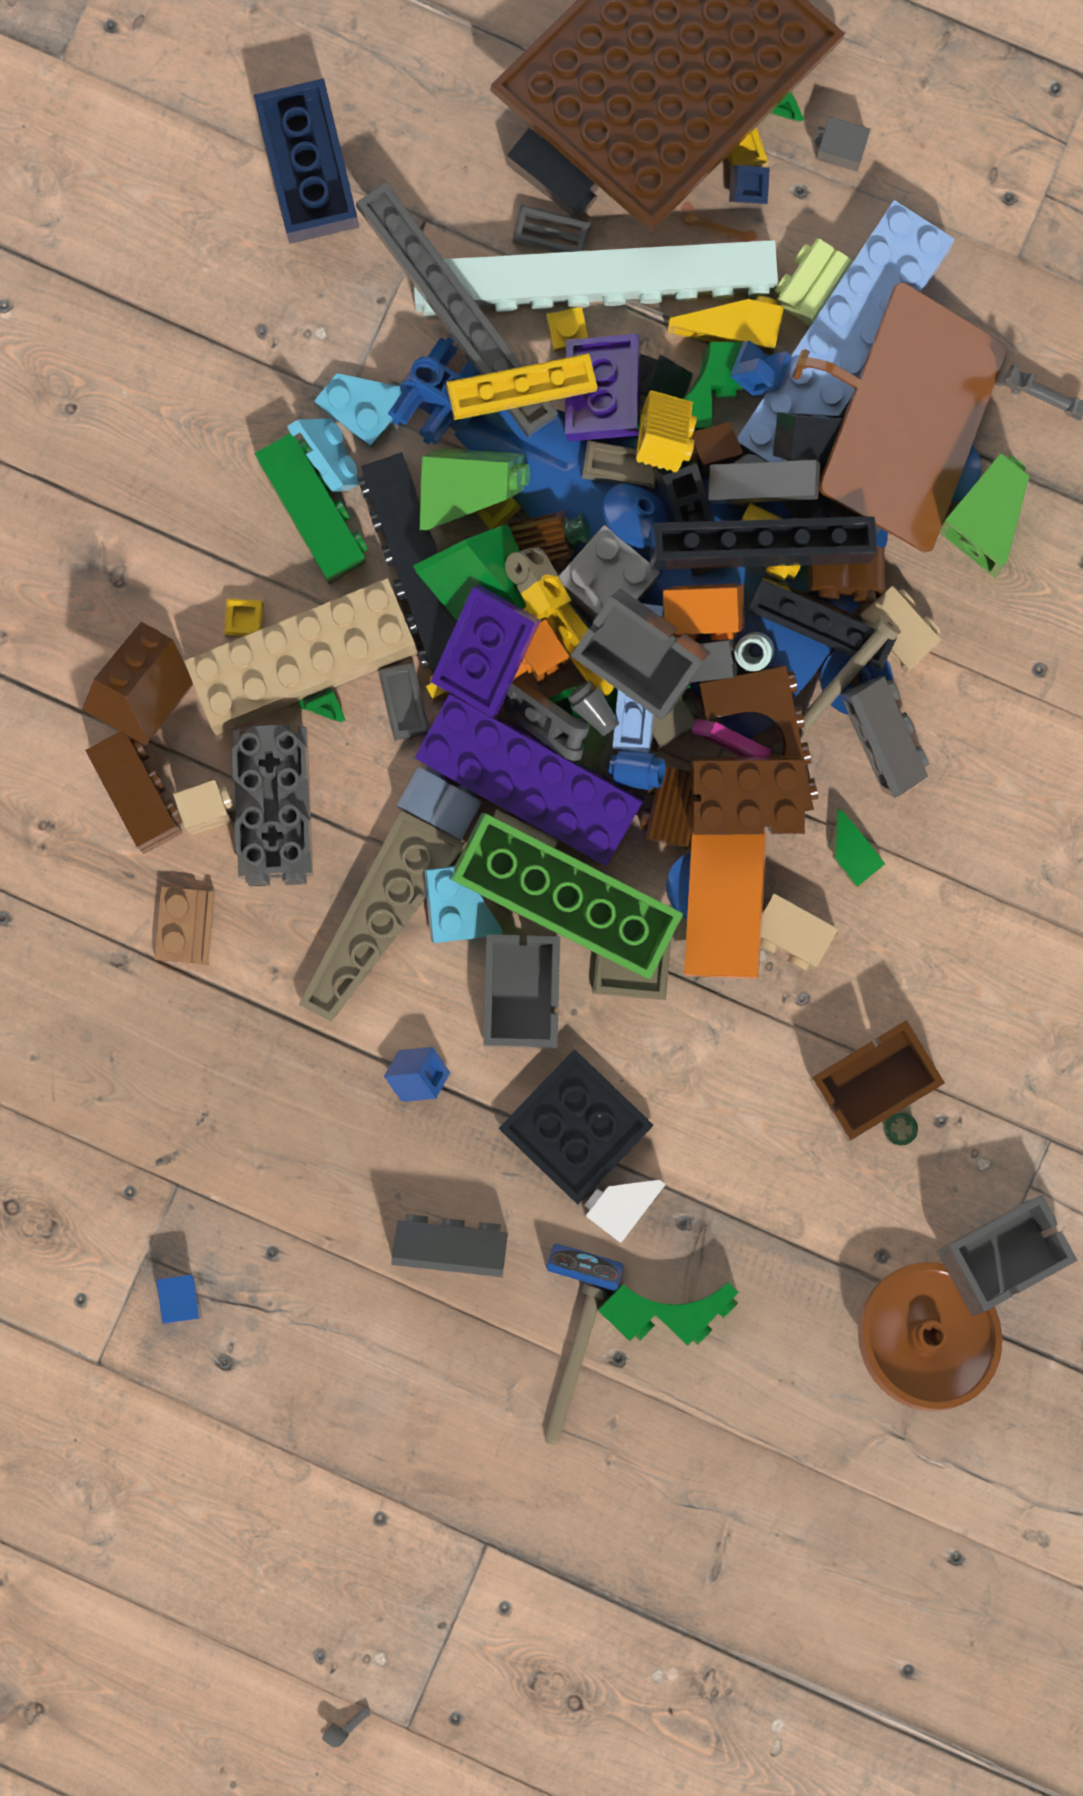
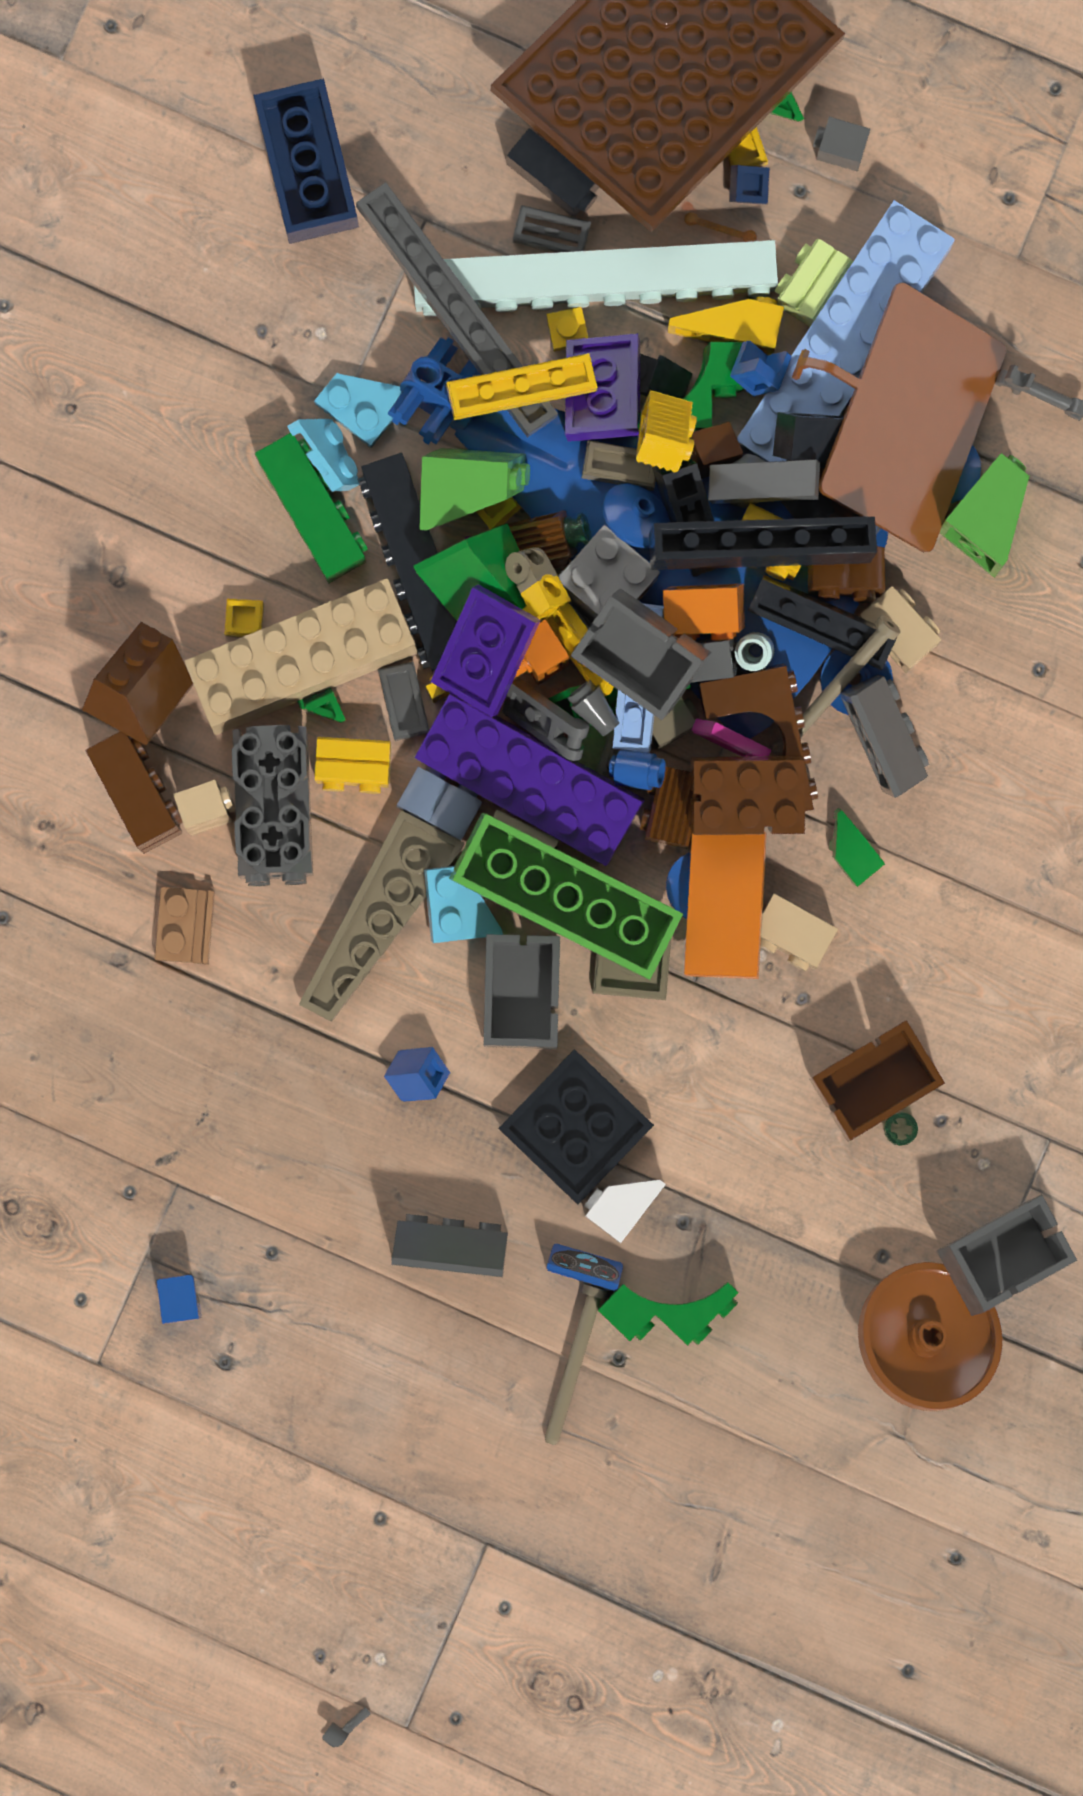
(352, 763): none -> yellow brick

